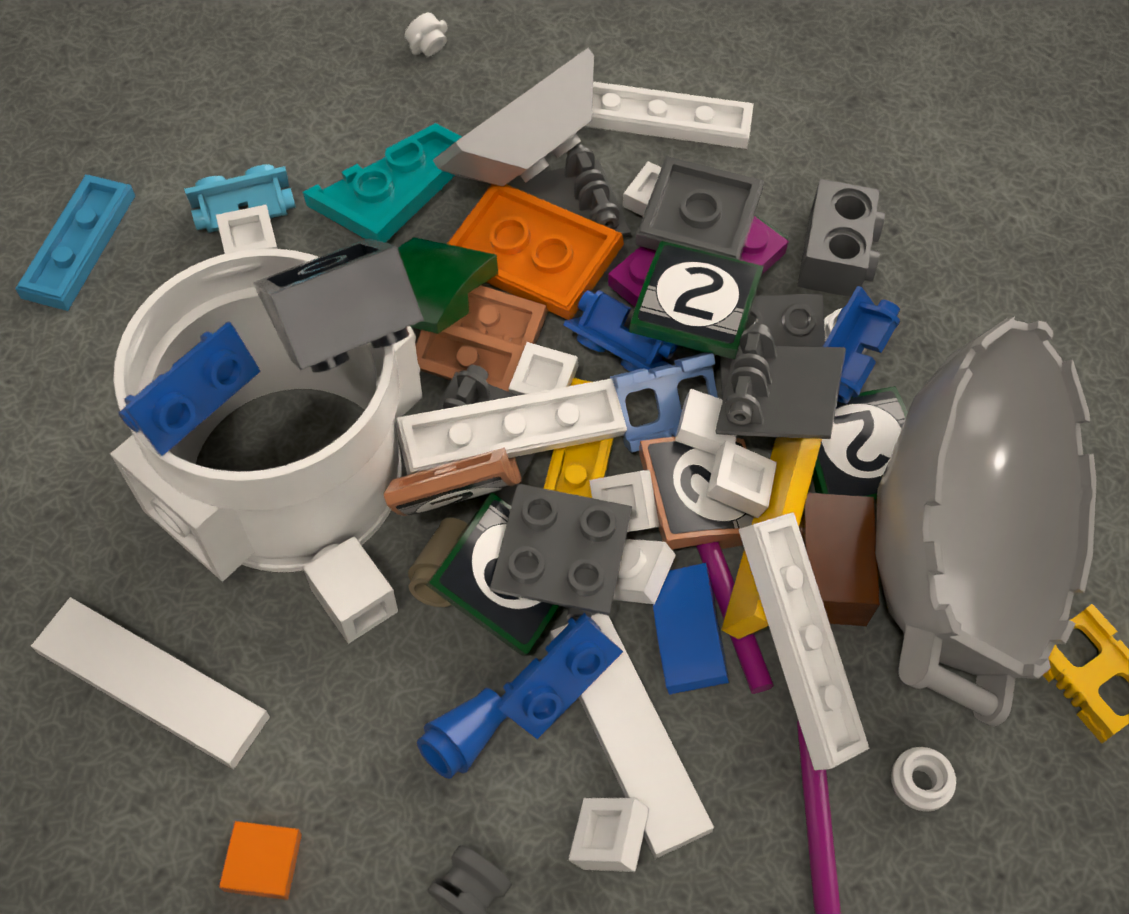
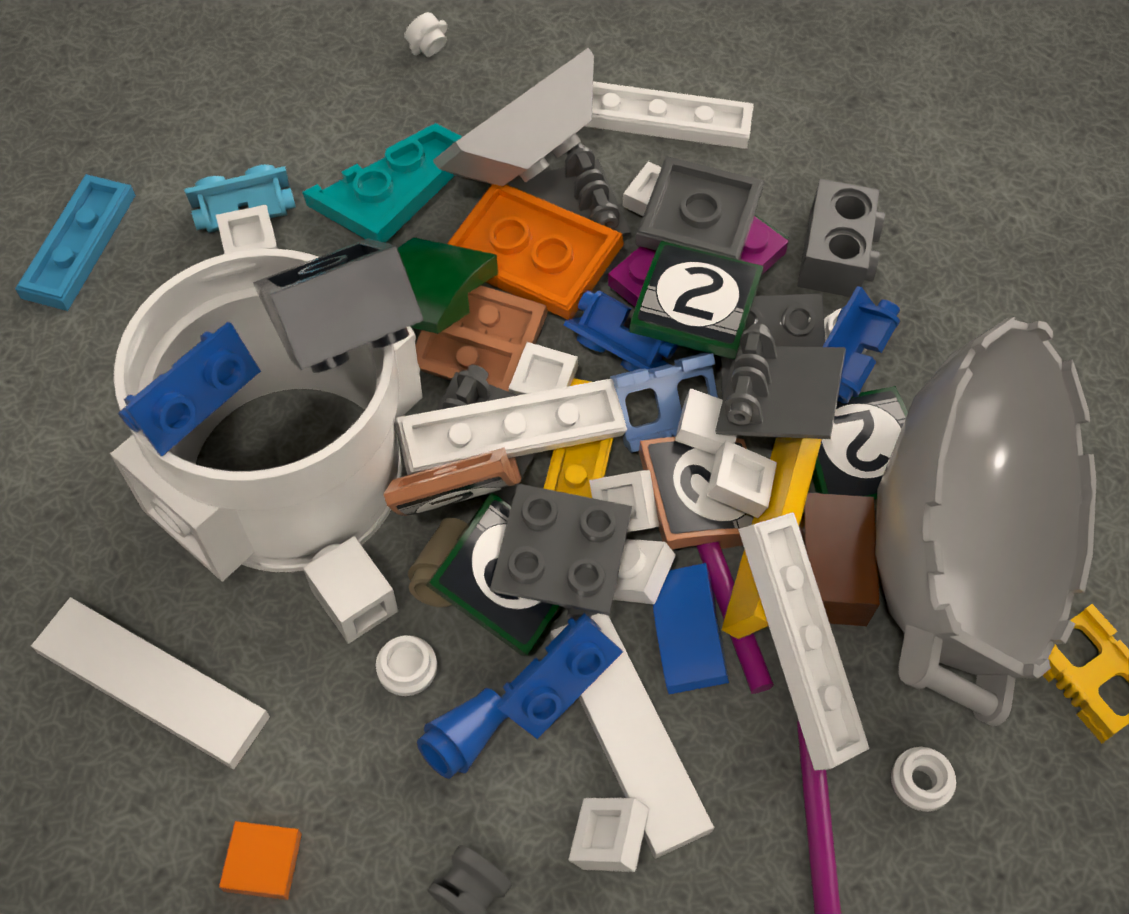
(406, 665): none -> white plate

